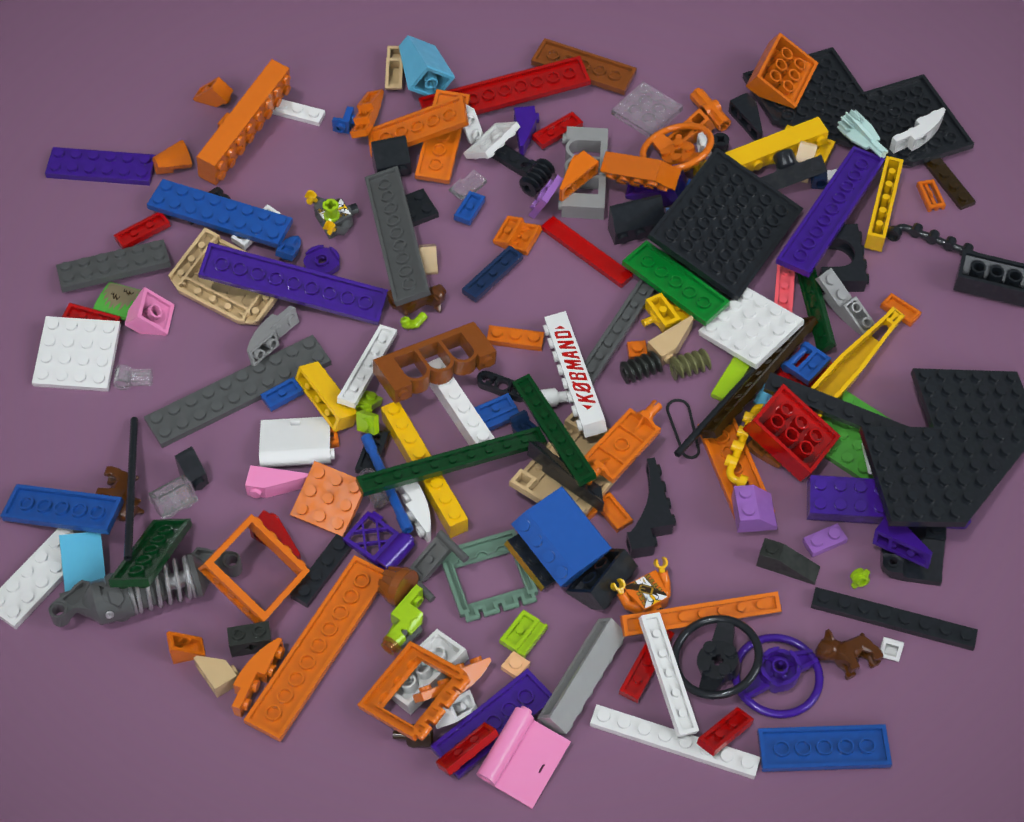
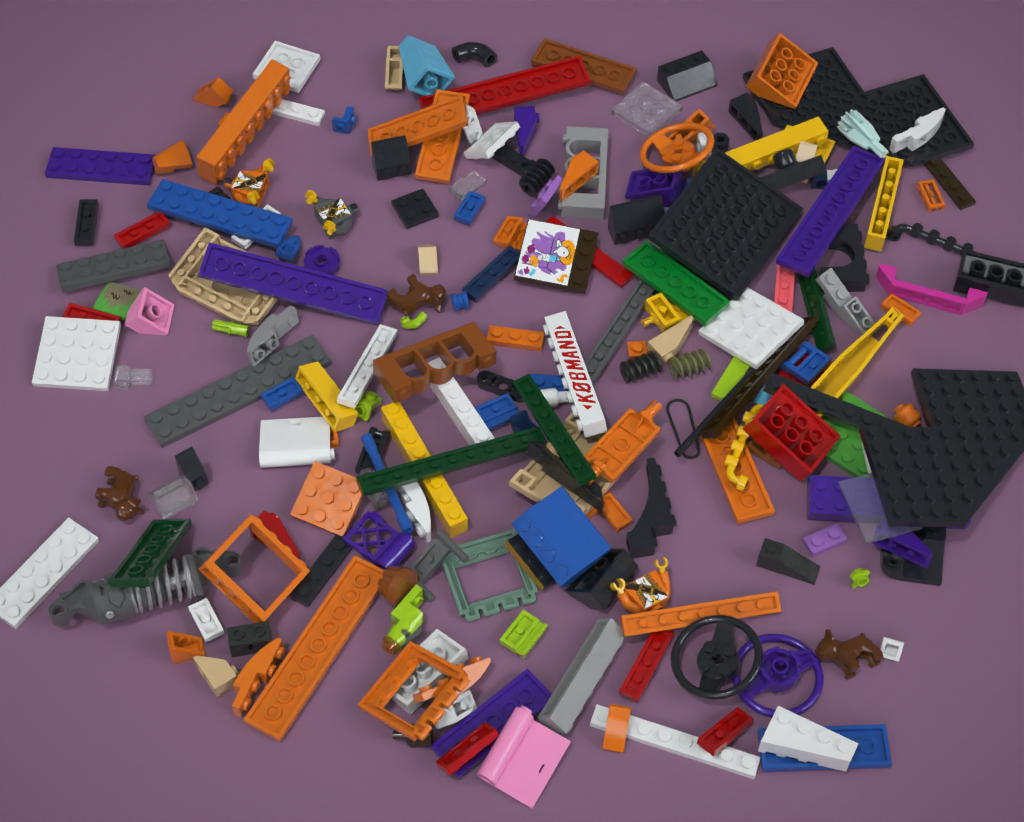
(62, 509): blue plate -> none
(81, 558): medium azure tile -> none
(86, 222): none -> black plate
(130, 501): black piece -> none
(206, 620): none -> white plate
(231, 328): none -> lime axle
(251, 185): none -> torso
(270, 482): bright pink slope -> none
(299, 61): none -> white plate
(331, 210): lime bush -> none
(367, 421): lime bracket -> none
(368, 113): orange slope -> none
(397, 236): dark grey plate -> none
(459, 301): none -> blue wheel
(474, 50): none -> black cylinder
(515, 665): light nougat plate -> none
(548, 381): none -> blue plate
(554, 131): red plate -> none
(556, 256): none -> plate
(616, 728): none -> orange slope
(640, 171): orange brick -> none
(668, 674): white plate -> none
(687, 76): none -> slope
(711, 108): orange piece -> none
(753, 509): medium lavender slope -> none
(806, 741): none -> white wedge
(868, 510): none -> clear piece
(894, 618): black plate -> none
(907, 415): none -> orange head
(929, 297): none -> dark pink slope

